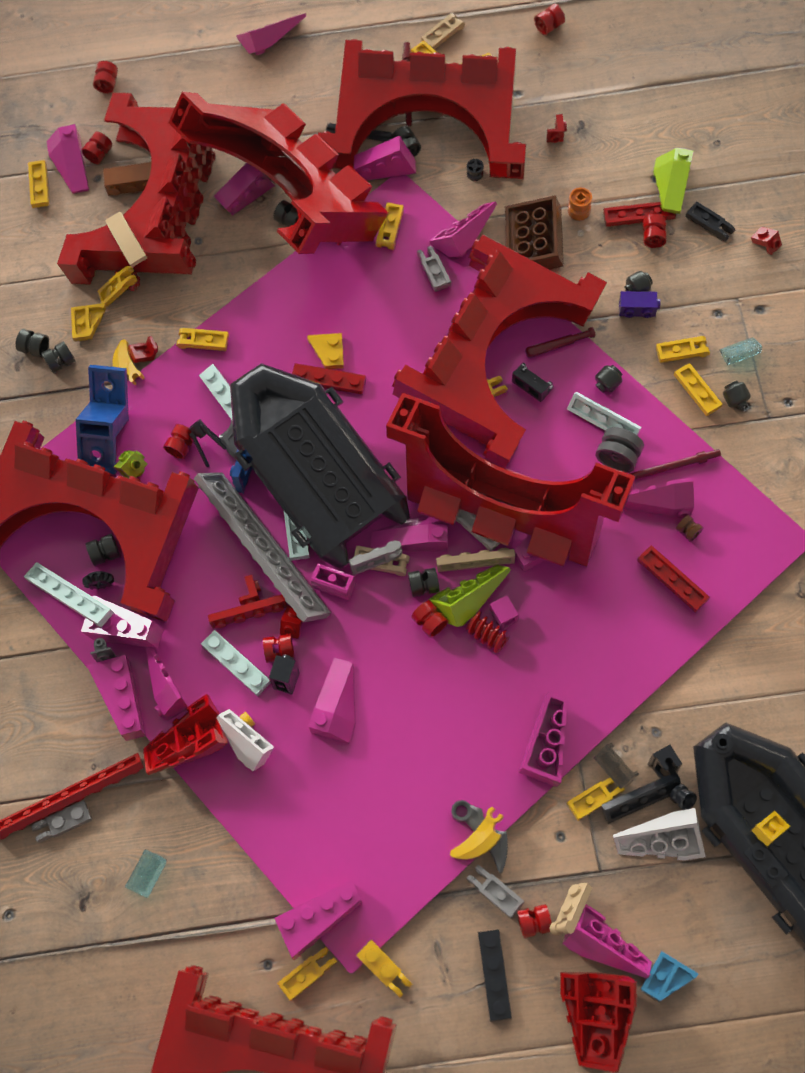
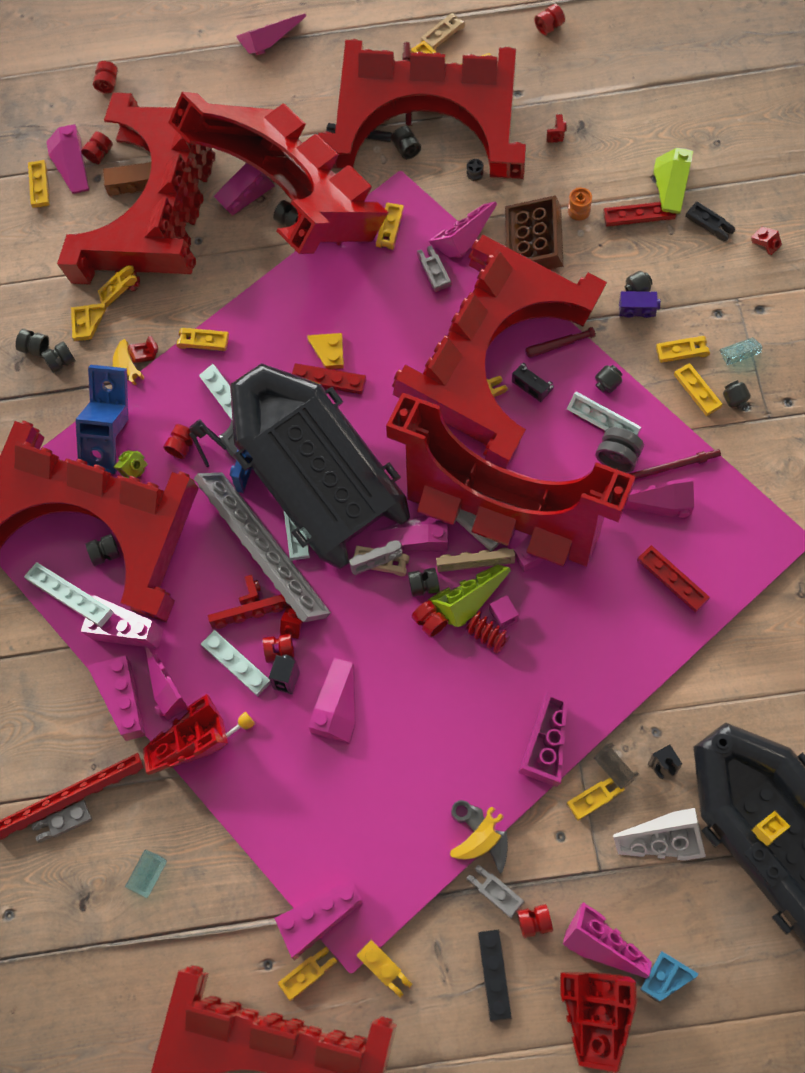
(98, 580): black gear -> none
(101, 651): dark grey hinge -> none
(126, 239): tan slope -> none
(245, 741): white slope -> none
(333, 581): dark pink brick -> none
(385, 160): dark pink wedge -> none
(571, 909): tan plate -> none
(640, 798): black plate -> none
(654, 231): red wheel -> none
(683, 797): black wheel -> none
(689, 528): reddish brown wheel -> none

